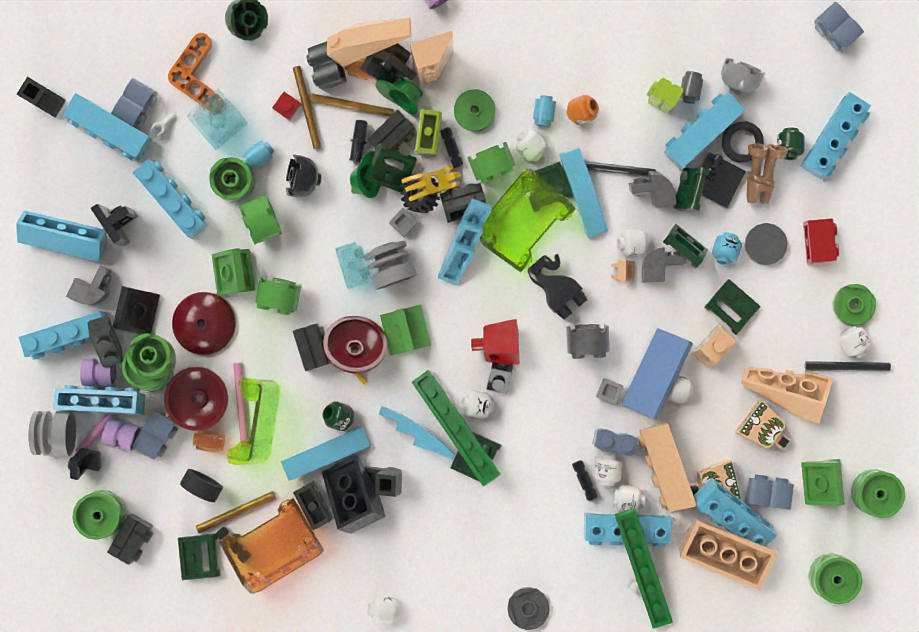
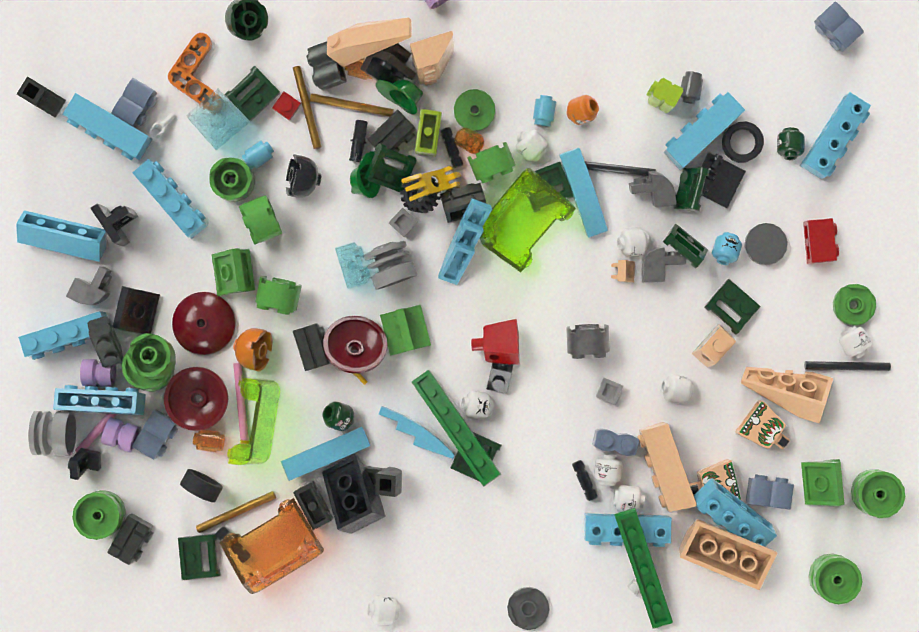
(252, 348): none -> orange cylinder
(257, 98): none -> dark green plate
(469, 140): none -> clear orange brick
(558, 288): black hips -> none
(657, 373): medium blue tile -> none
(741, 76): light grey cylinder -> none
(762, 183): medium nougat piece -> none

